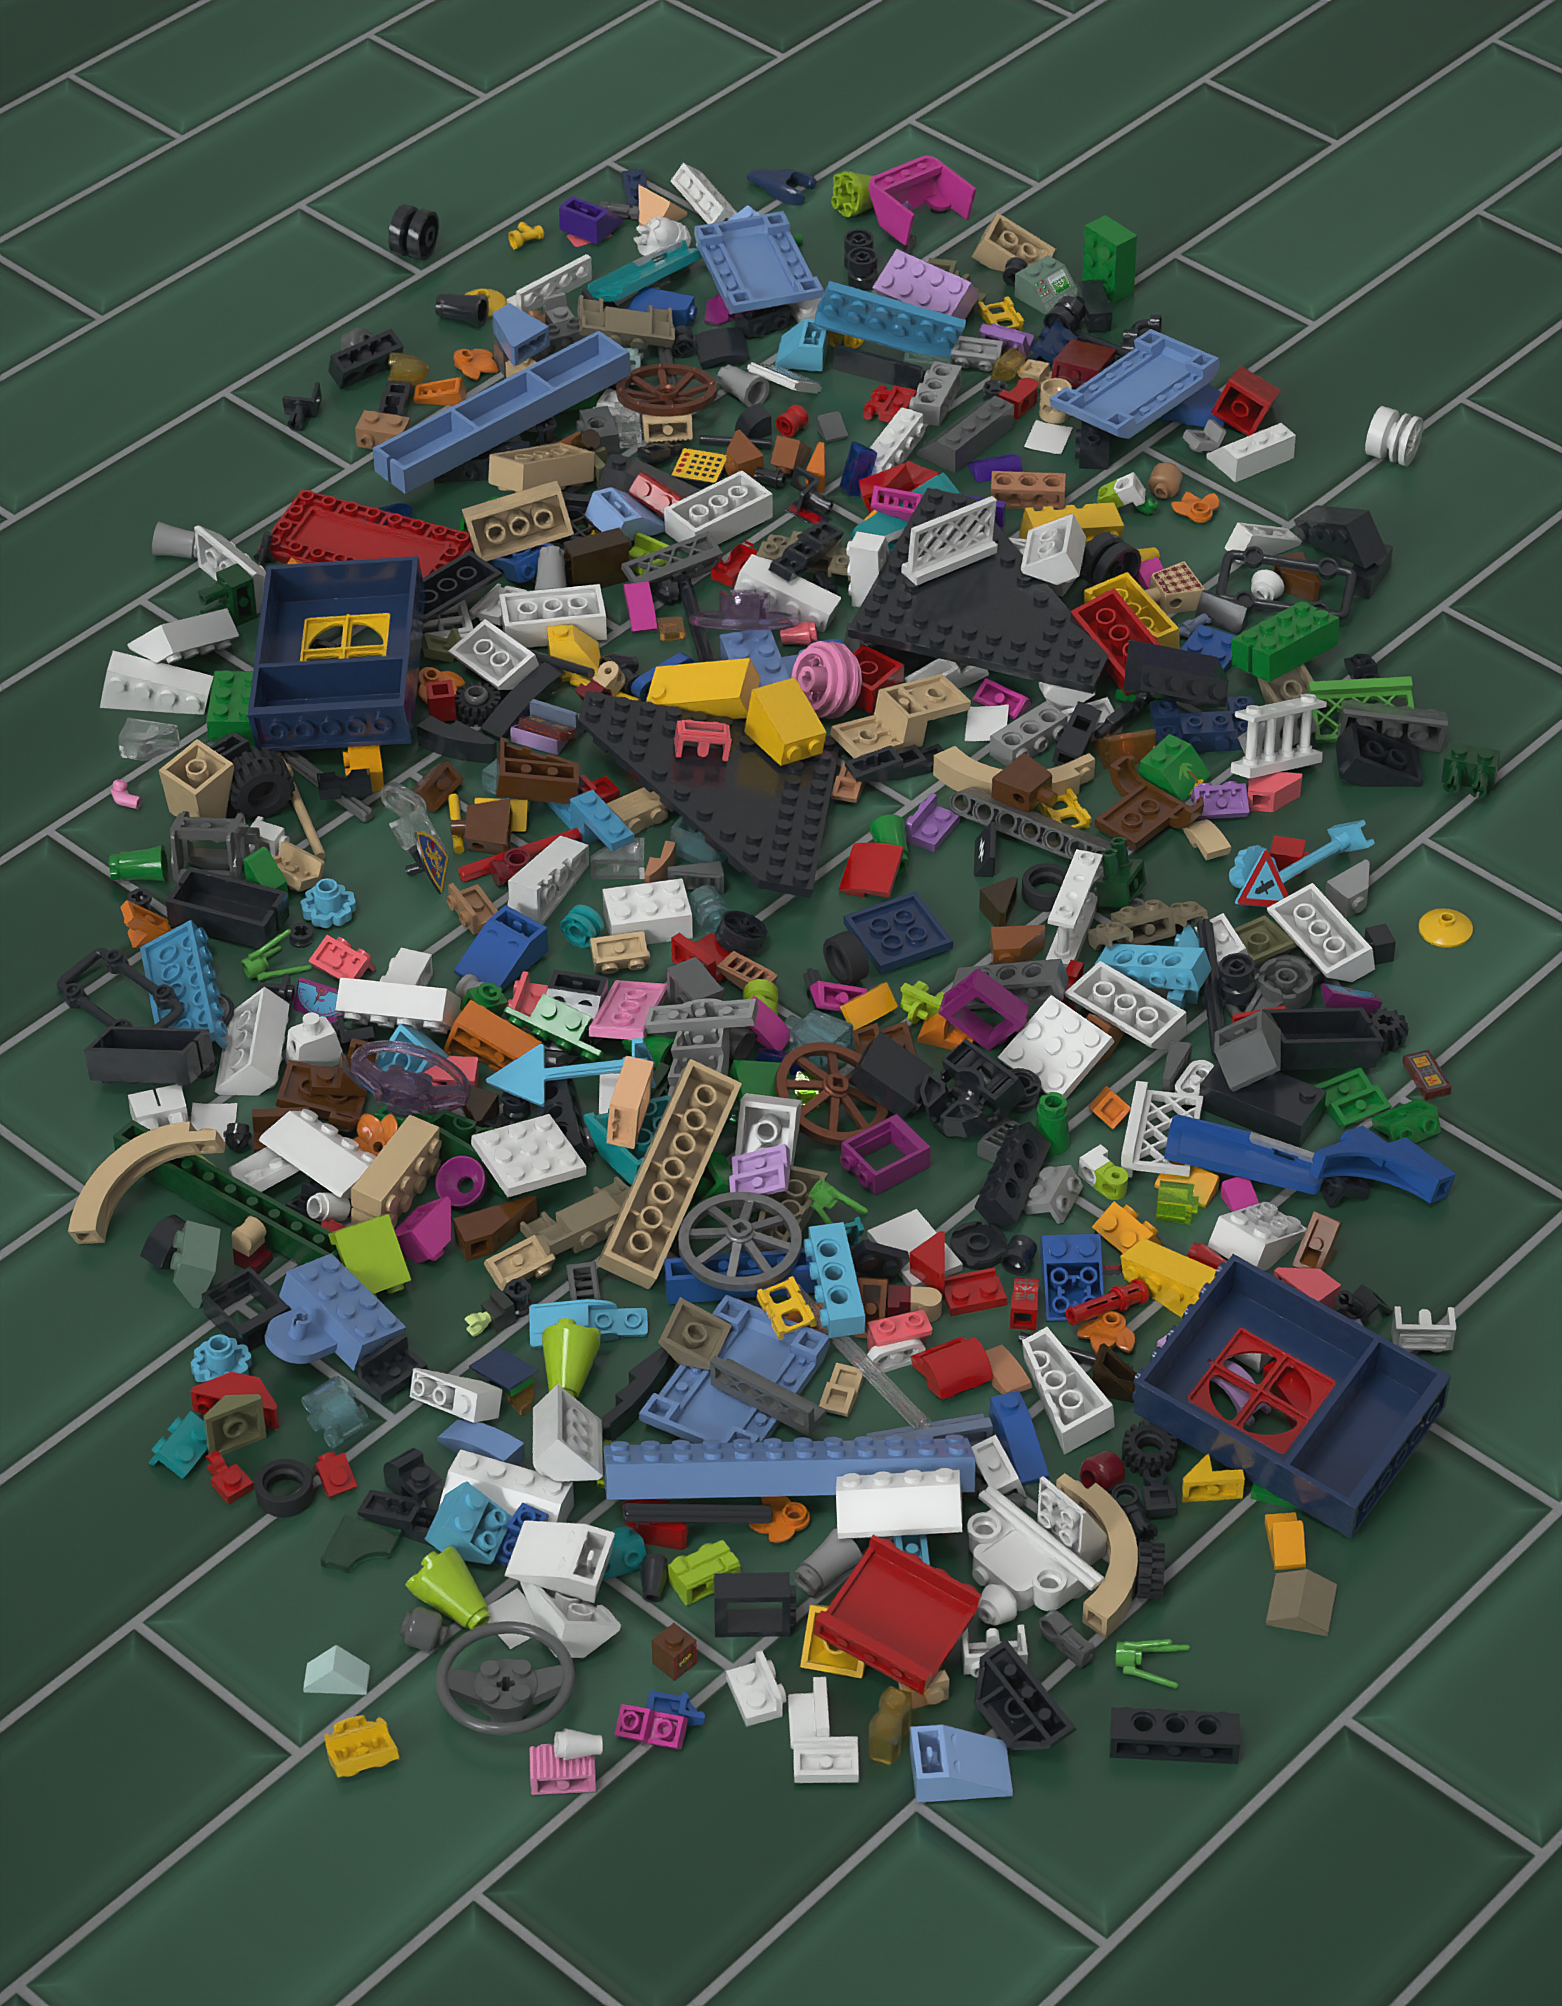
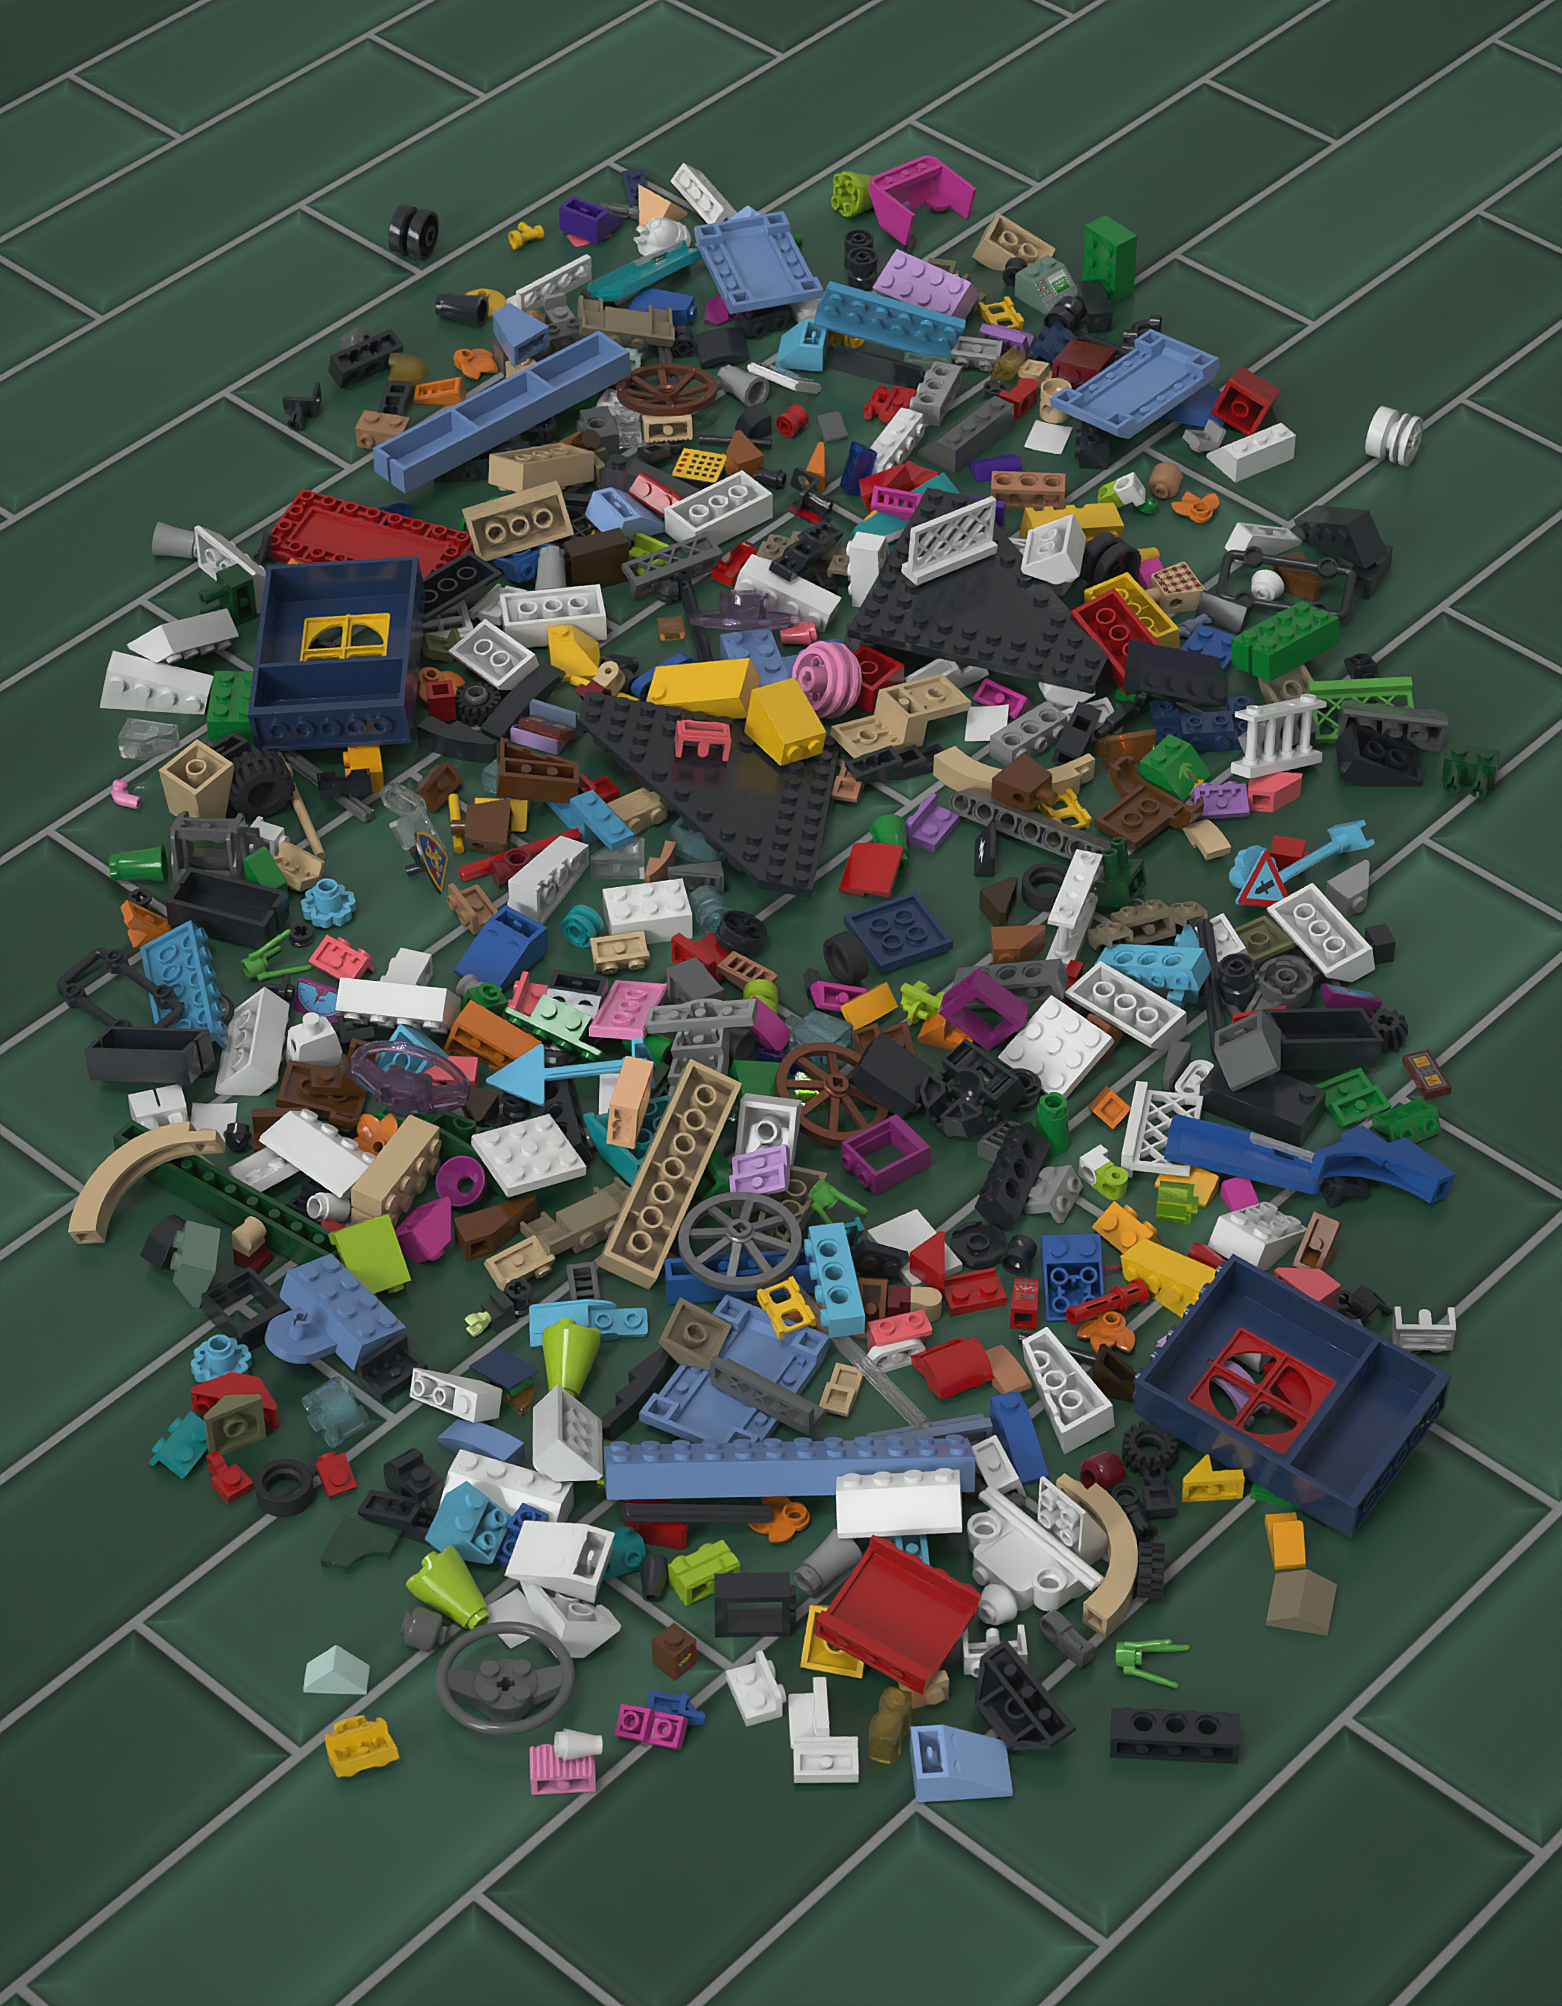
(564, 664): black bar -> none
(640, 607): dark pink slope -> none
(776, 183): dark blue animal -> none
(789, 454): dark orange slope -> none
(1445, 928): yellow dish -> none

